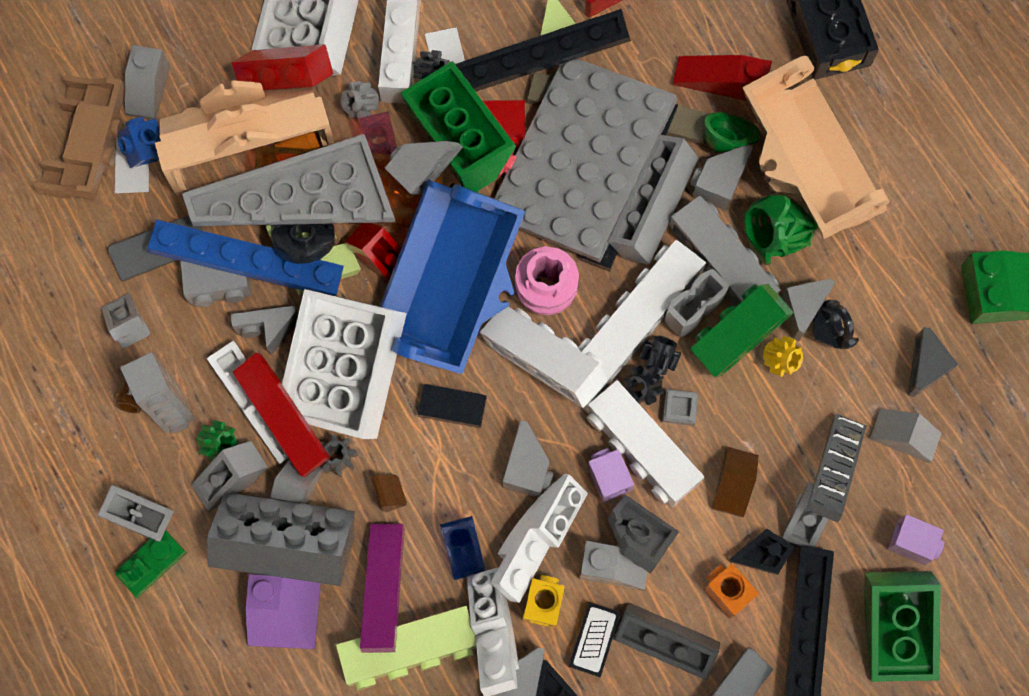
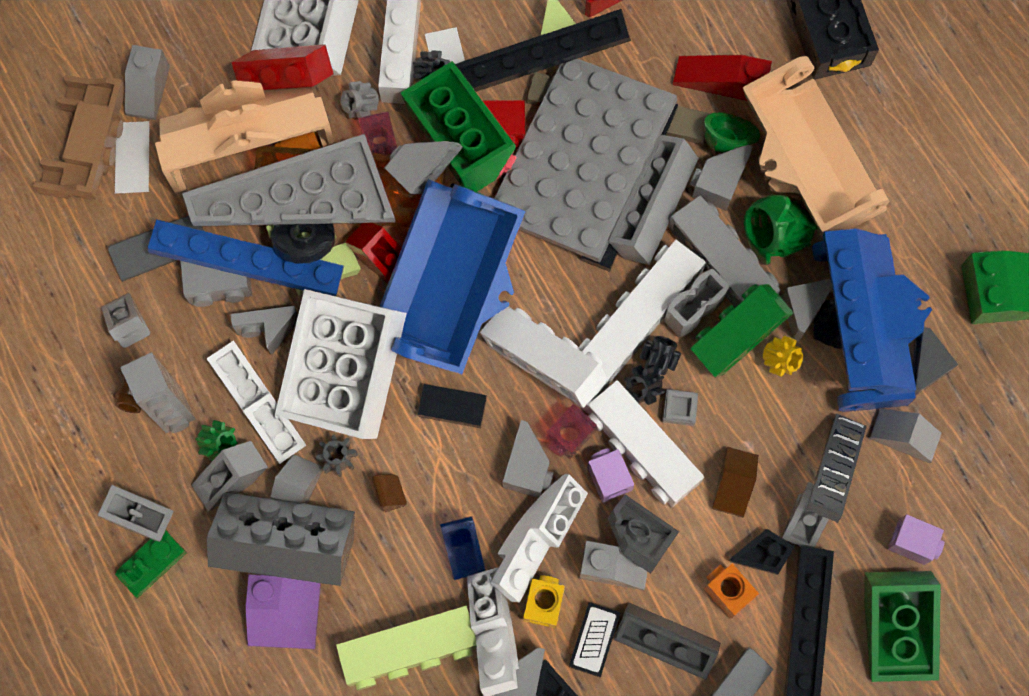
(138, 141): blue brick -> none
(281, 414): red tile -> none
(382, 588): magenta tile -> none
(555, 266): bright pink piece -> none
(574, 419): none -> clear pink brick
(874, 317): none -> blue piece

